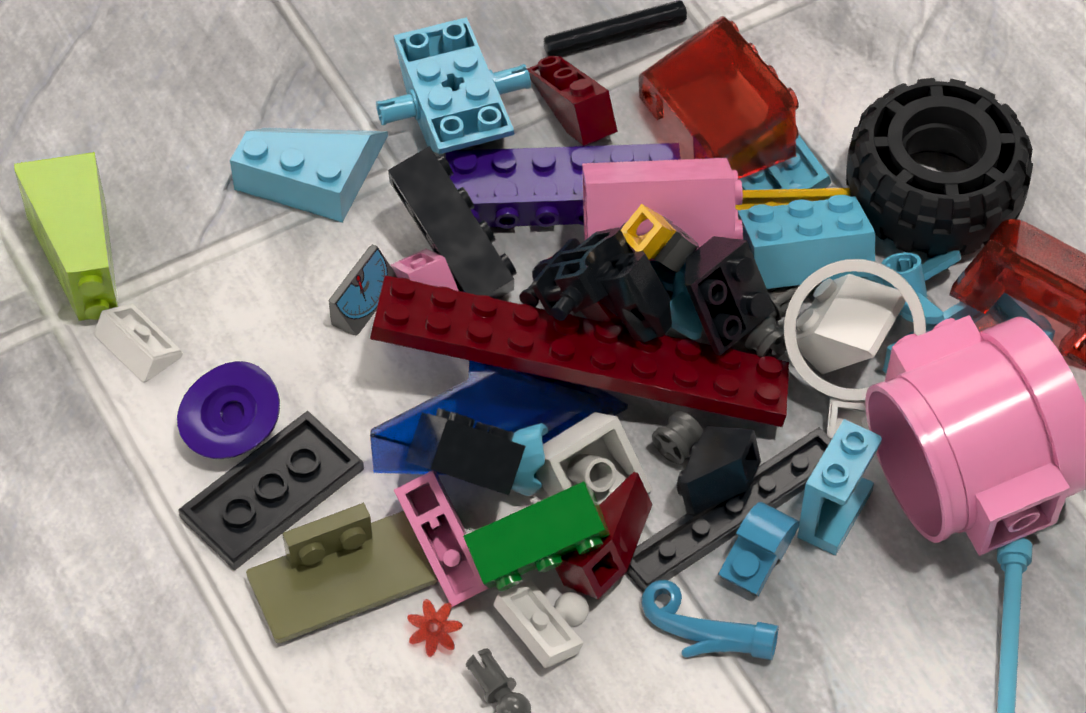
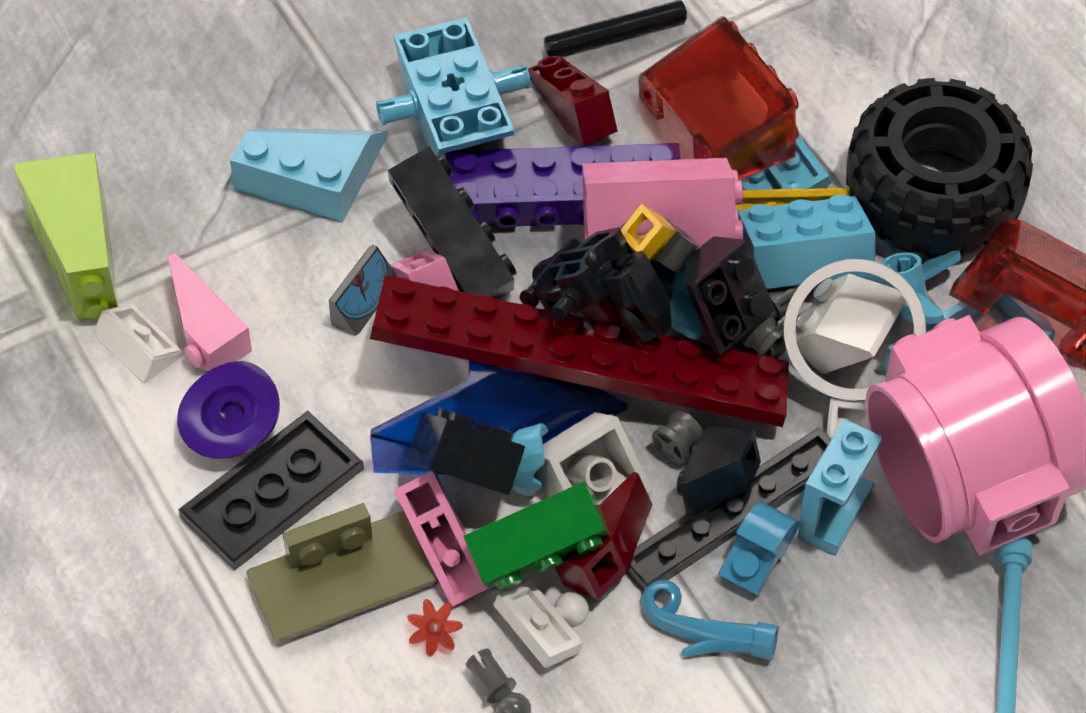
(210, 327): none -> bright pink slope

